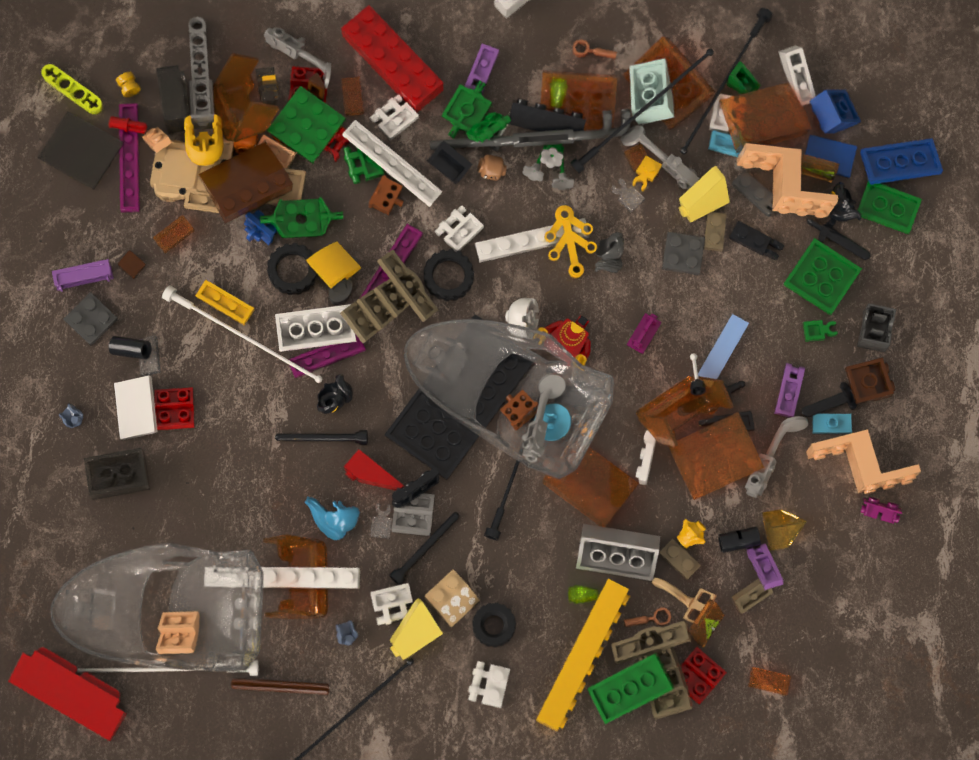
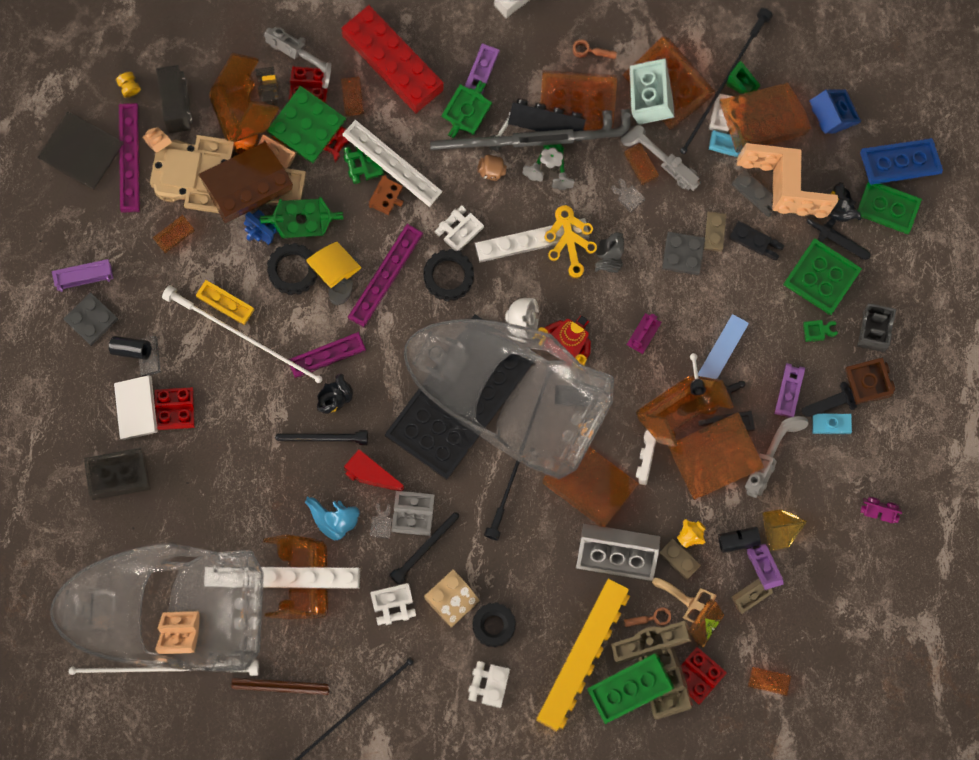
(71, 416): sand blue arm -> none
(72, 89): neon yellow beam -> none
(78, 697): red slope -> none
(127, 125): red axle -> none
(131, 264): reddish brown slope -> none
(202, 117): piece -> none
(313, 328): white slope -> none
(316, 86): reddish brown slope -> none
(346, 633): sand blue arm -> none
(388, 299): dark tan slope -> none
(397, 121): white plate -> none
(414, 631): light yellow slope -> none
(415, 488): black hinge -> none
(449, 162): black panel -> none
(487, 127): green plate -> none
(517, 407): dark orange piece -> none
(550, 387): light grey piece -> none
(557, 91): clear neon green cone -> none
(558, 421): medium azure piece -> none
(578, 164): black piece -> none
(581, 594): clear neon green cone -> none
(647, 170): yellow plate -> none
(705, 195): light yellow slope -> none
(797, 73): white slope -> none
(818, 168): clear orange tile -> none
(833, 151): blue piece -> none
(863, 462): light nougat bracket -> none

